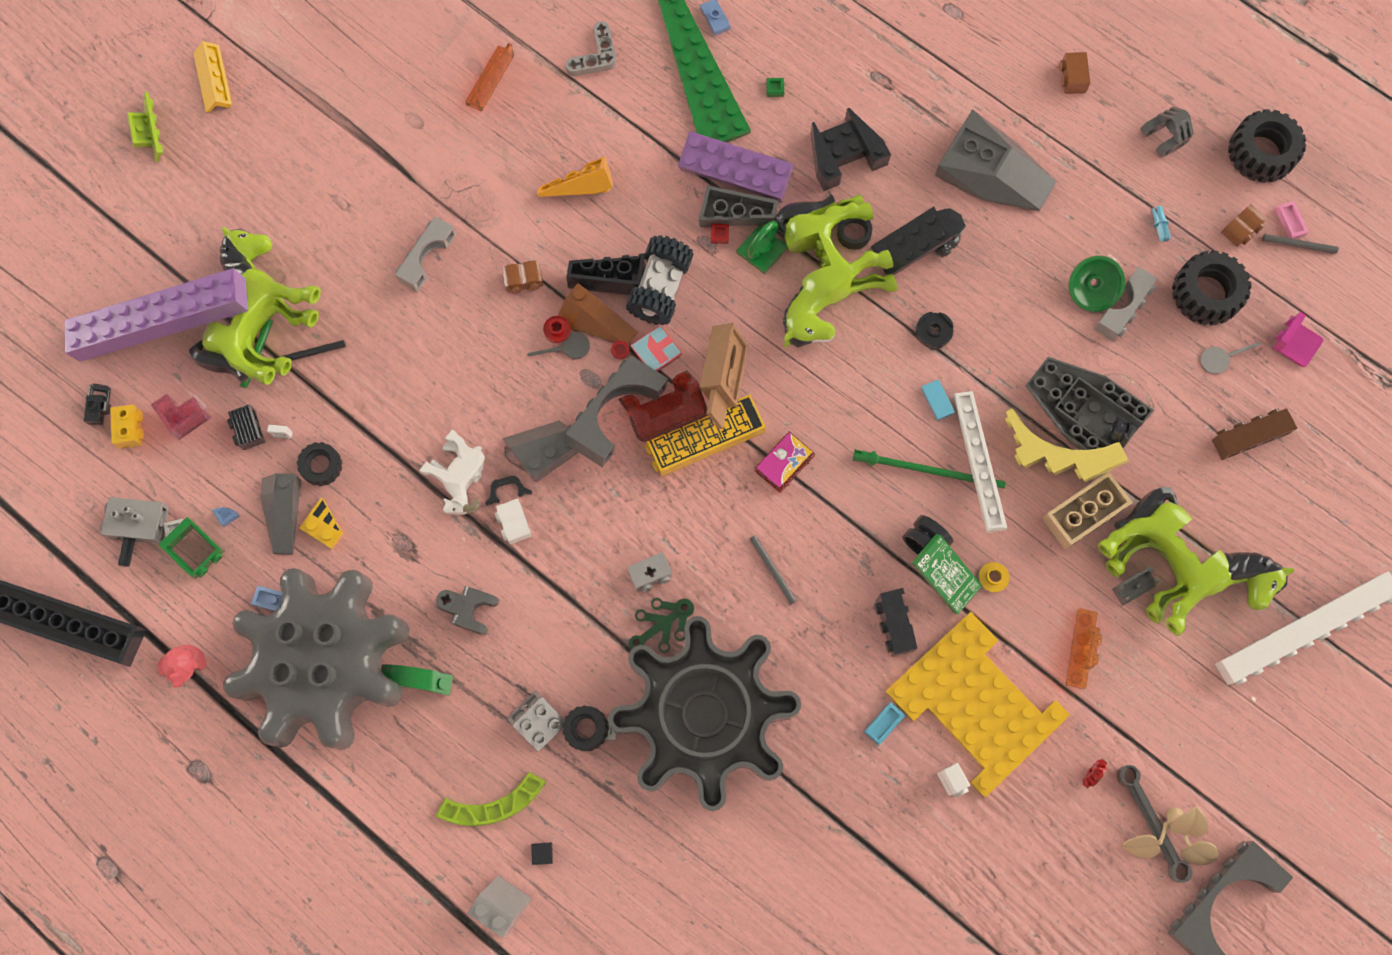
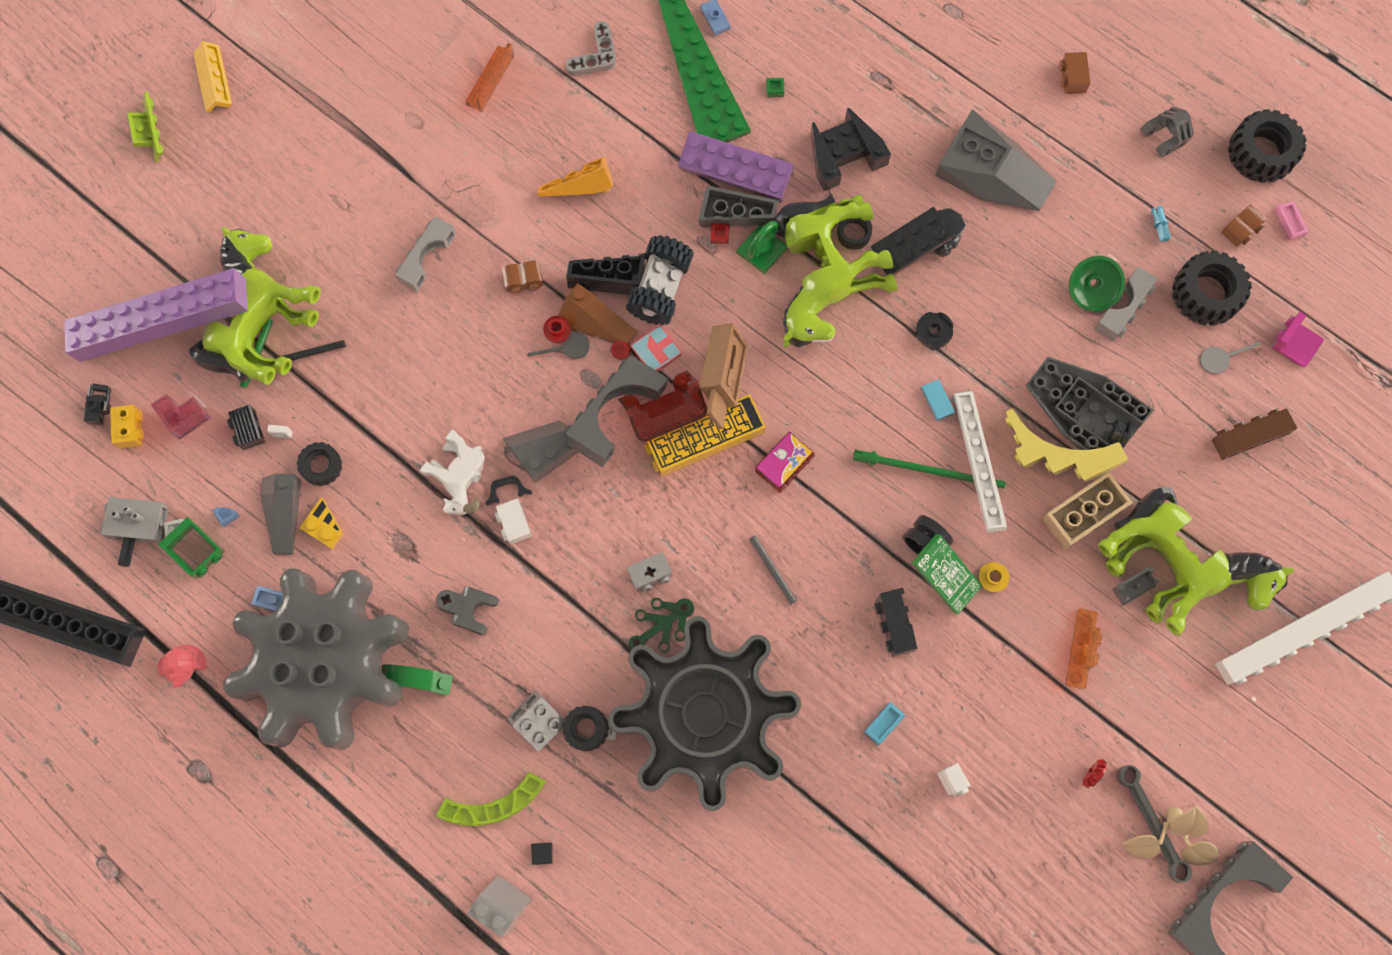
(976, 702): yellow piece -> none
(1300, 243): dark grey bar -> none

